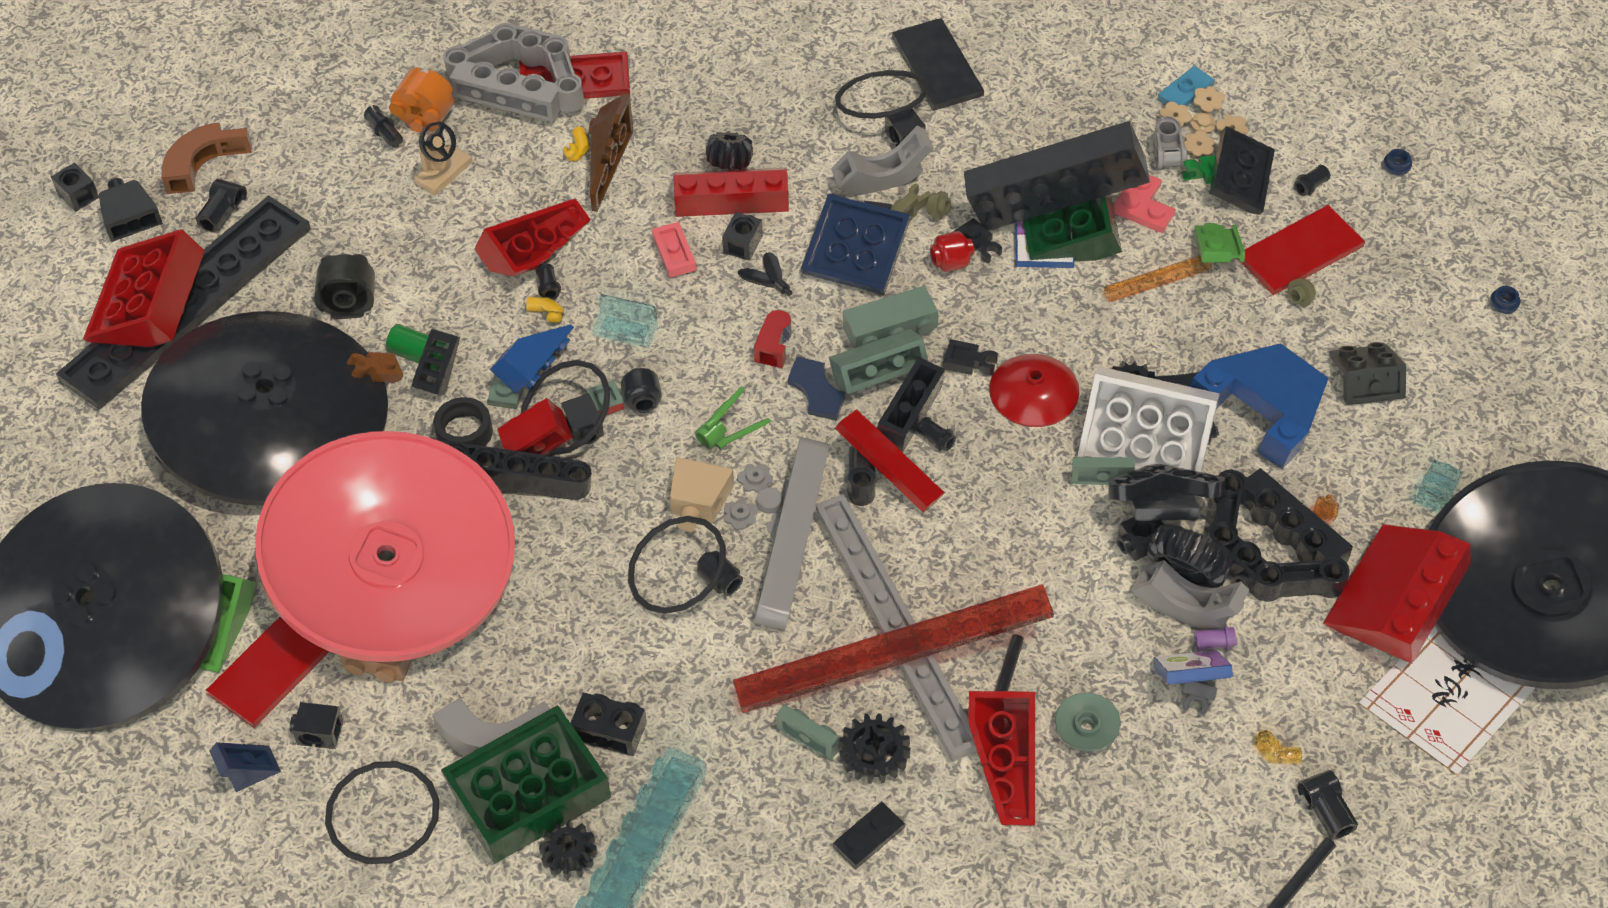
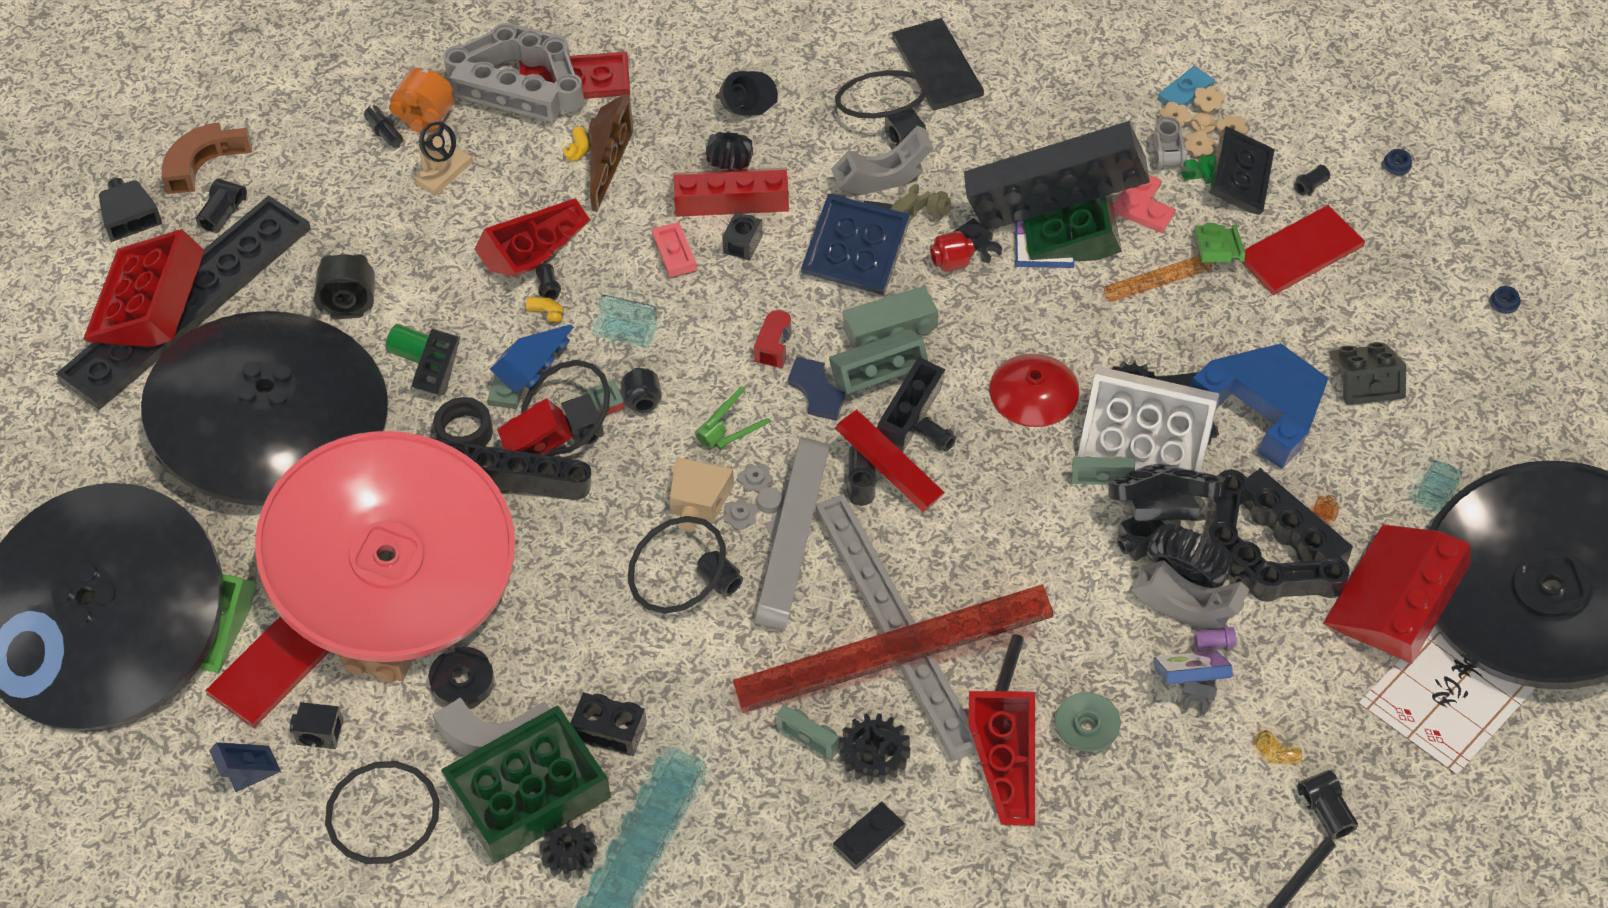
(75, 187): black brick -> none
(380, 366): dark orange plate -> none
(463, 660): none -> black plate
(750, 89): none -> black piece
(771, 278): black piece -> none
(965, 357): black plate -> none
(1301, 292): olive plate -> none

